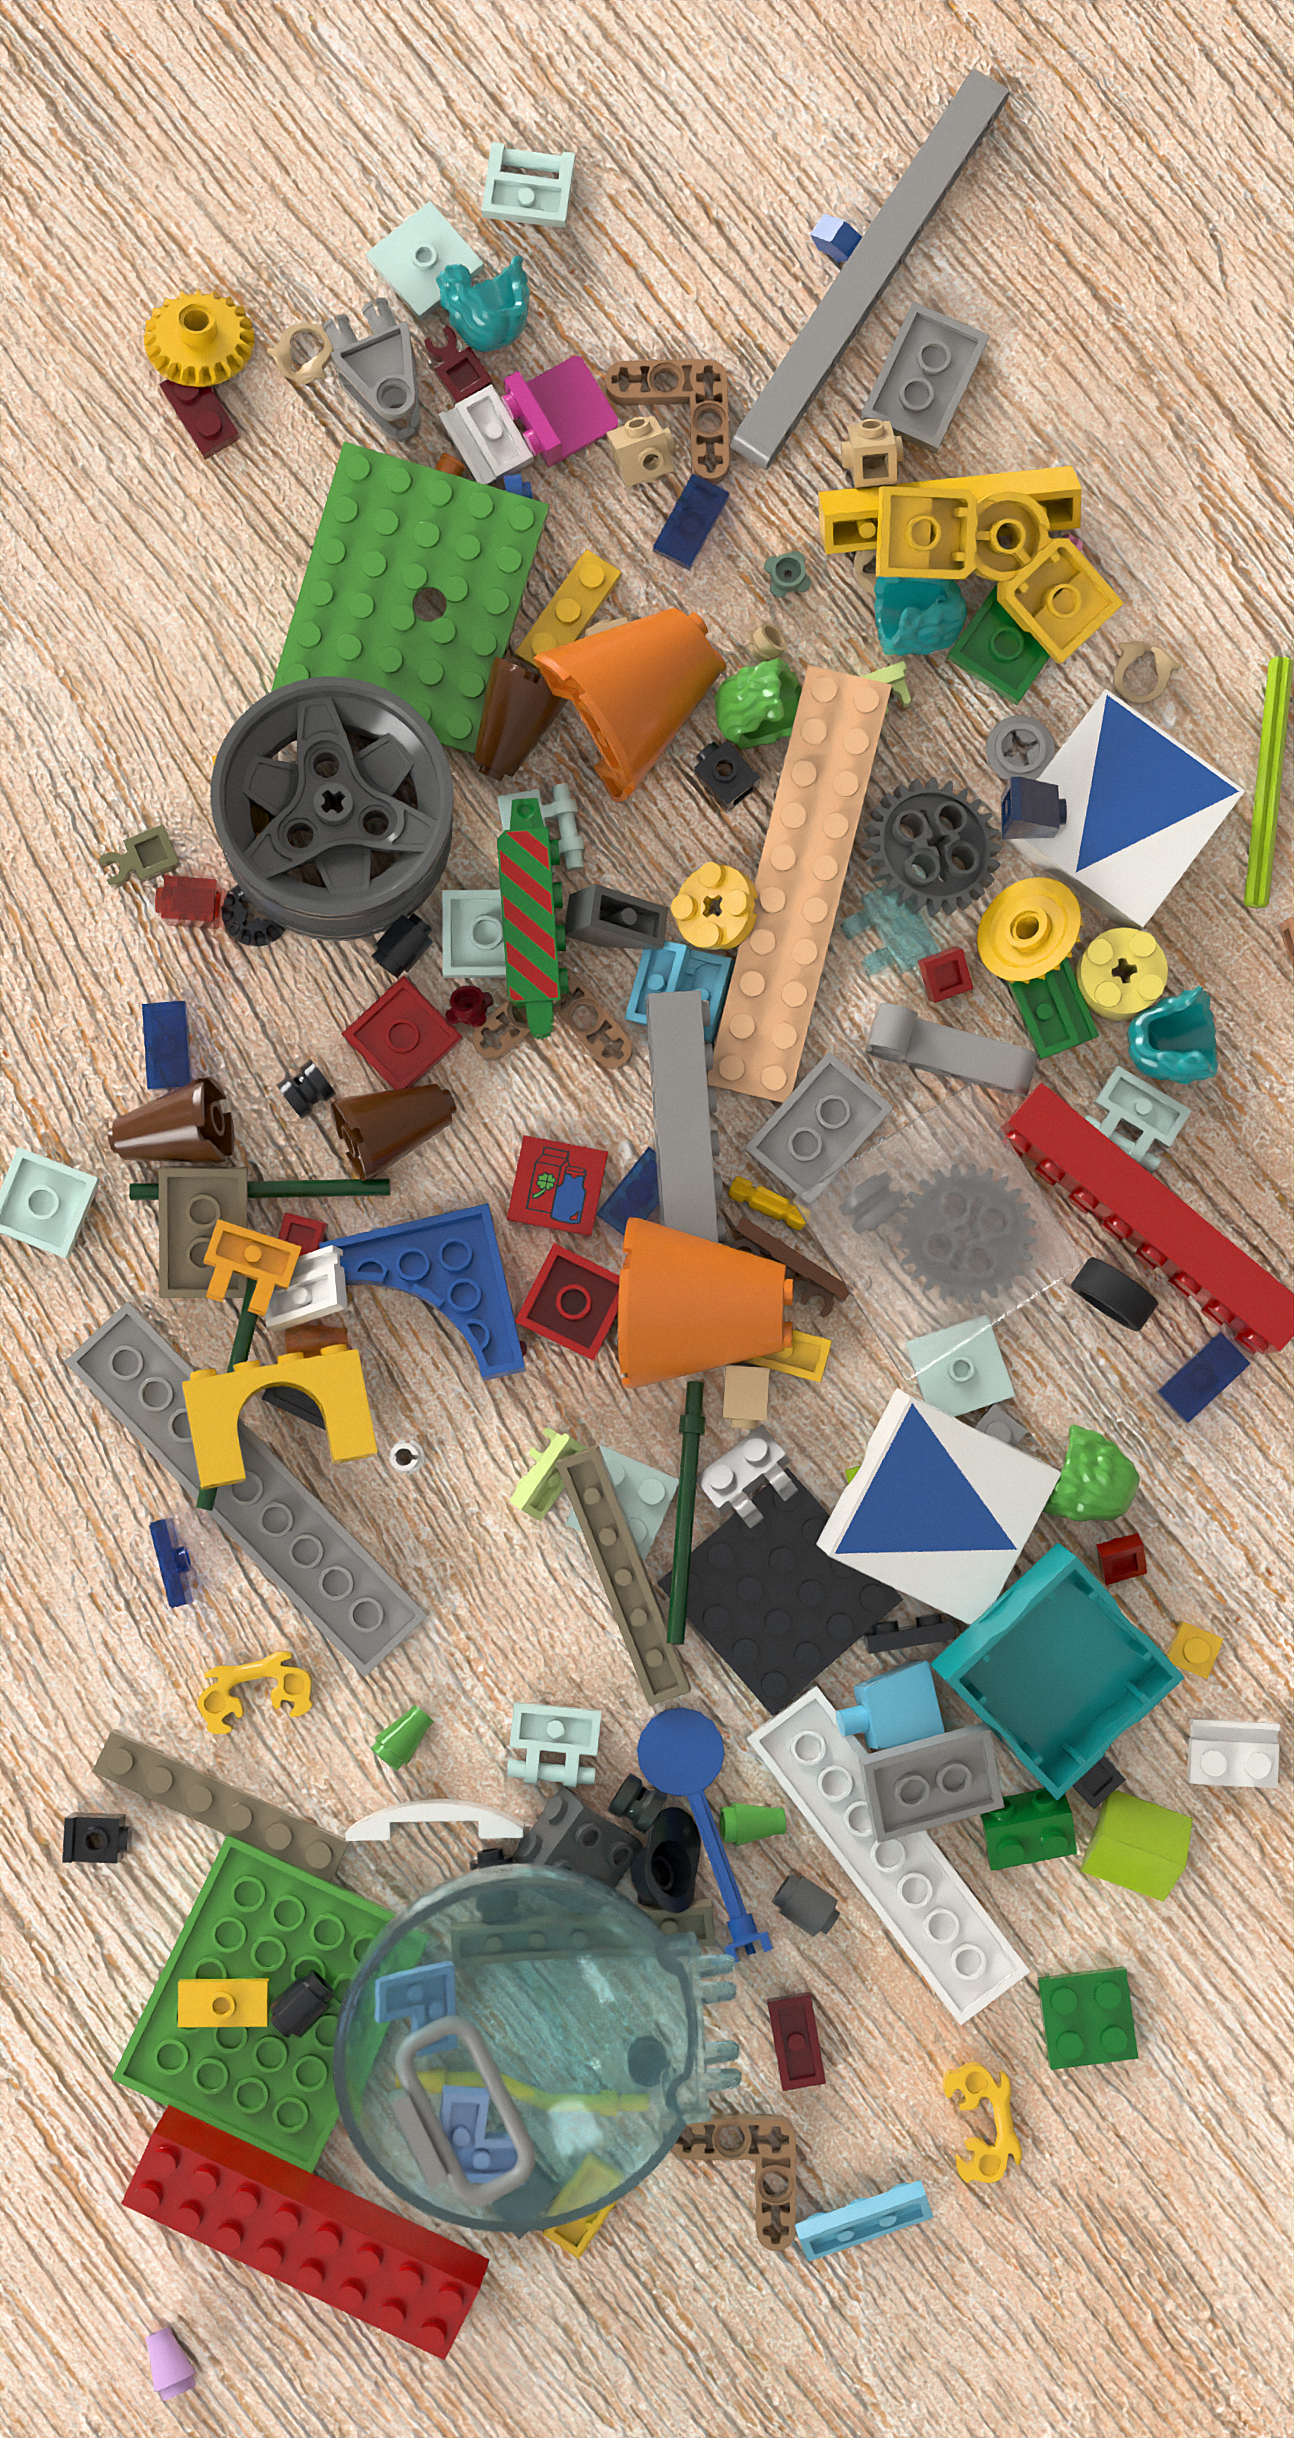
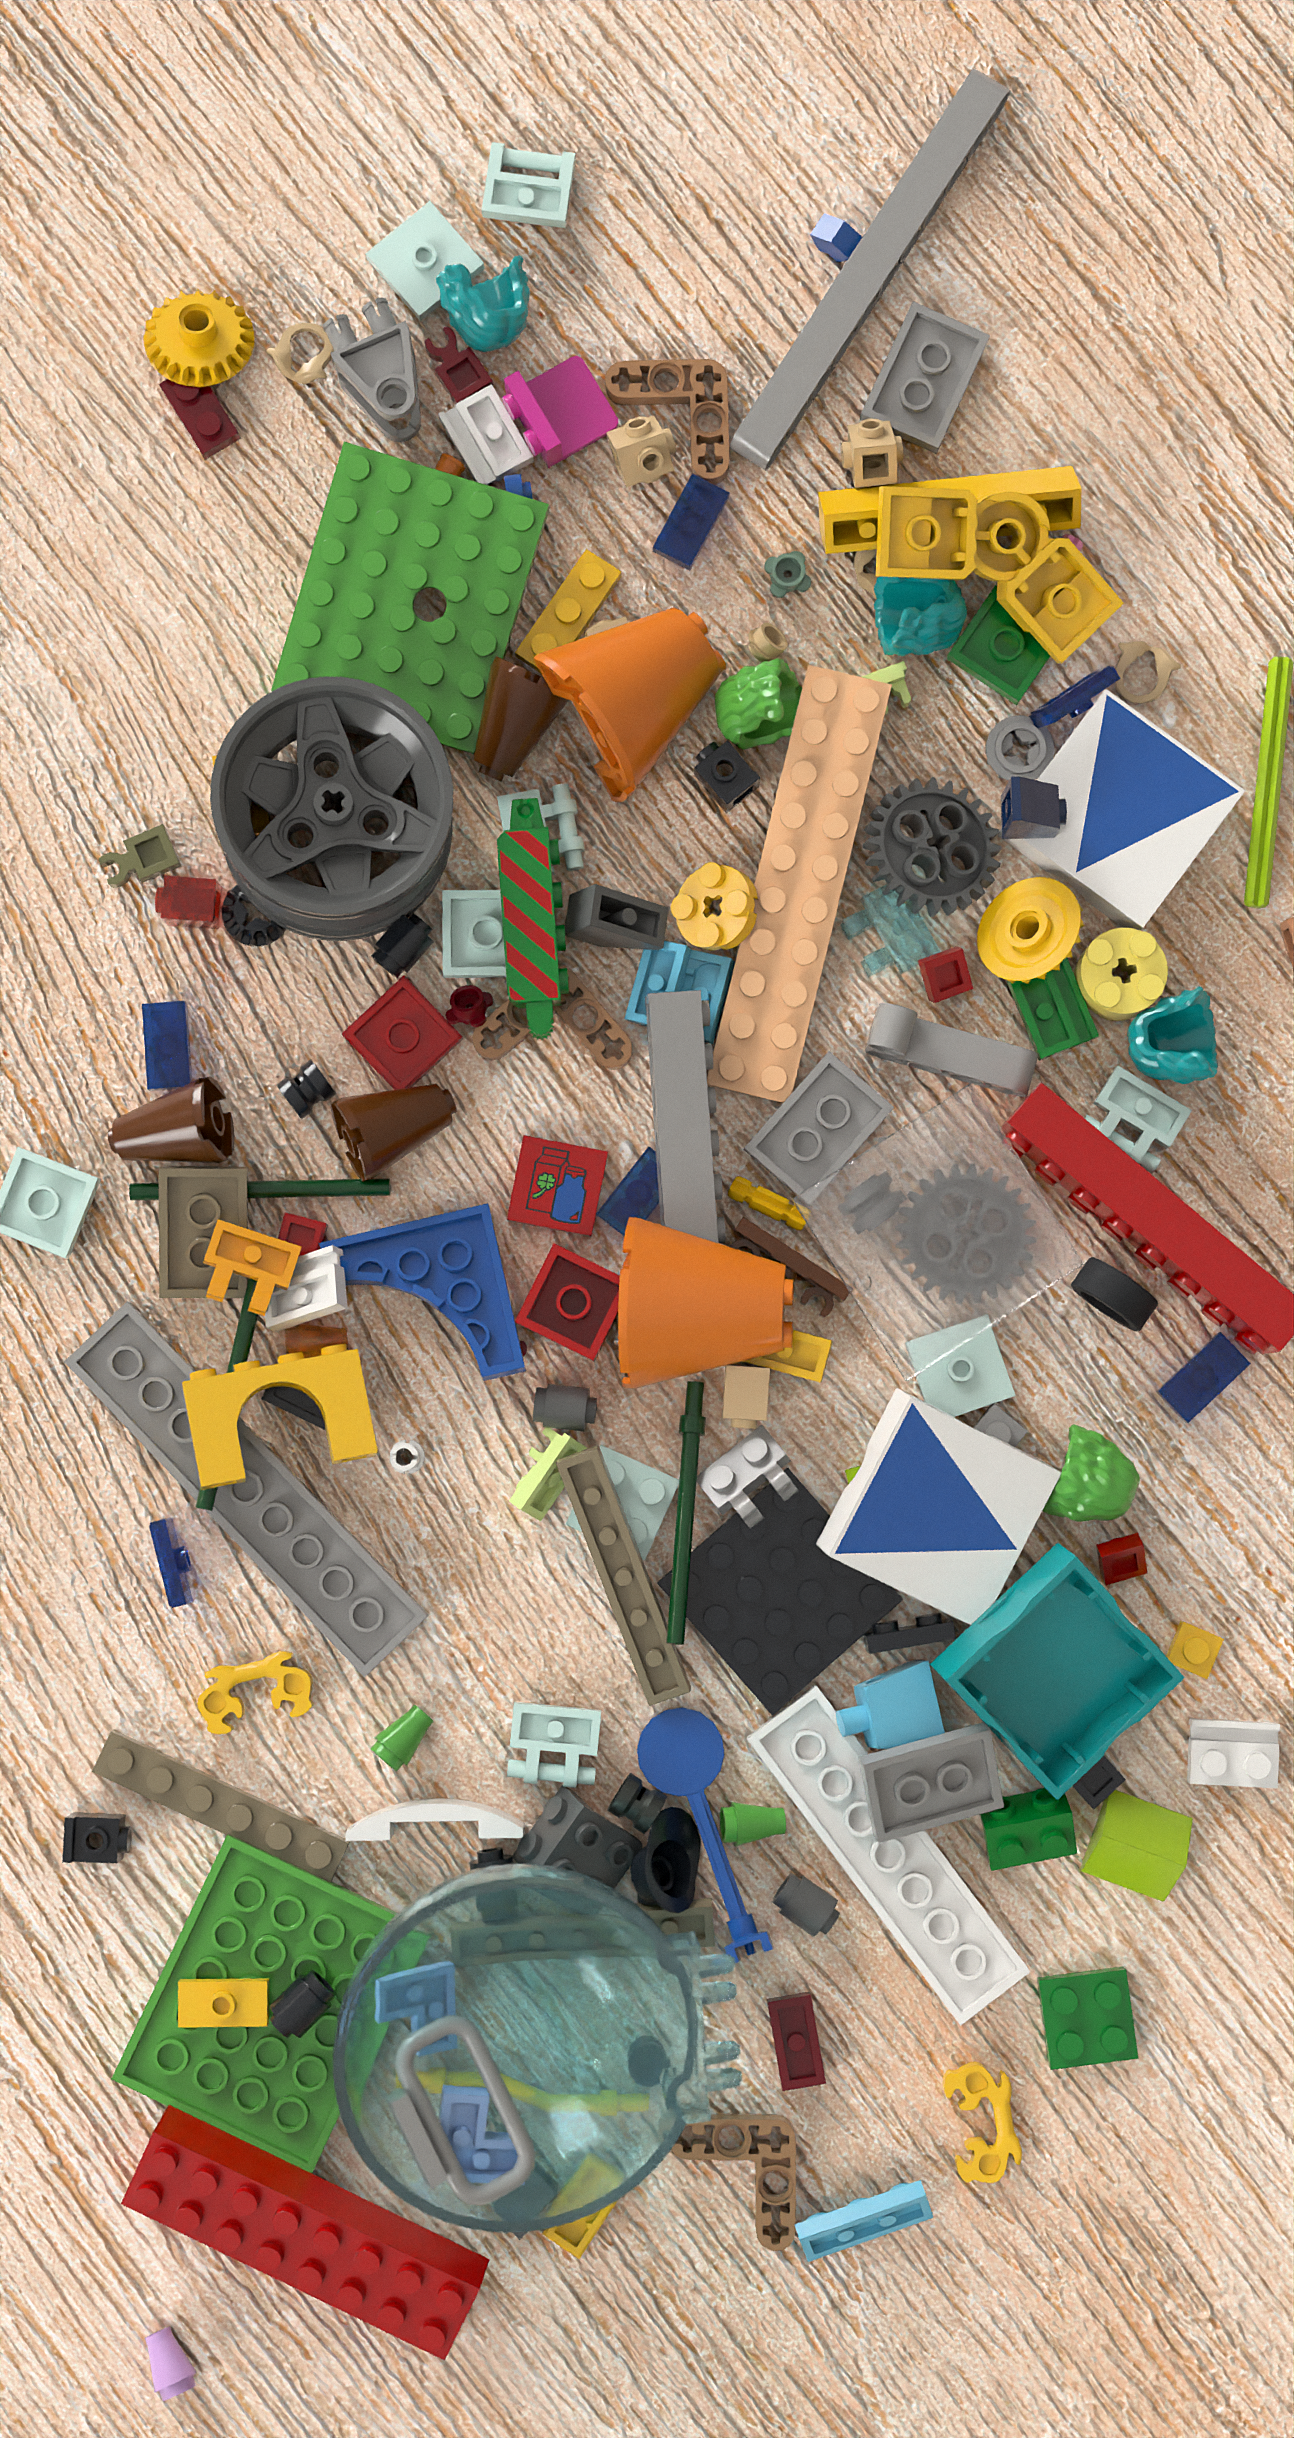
(564, 1407): none -> dark grey brick
(1075, 698): none -> clear blue plate

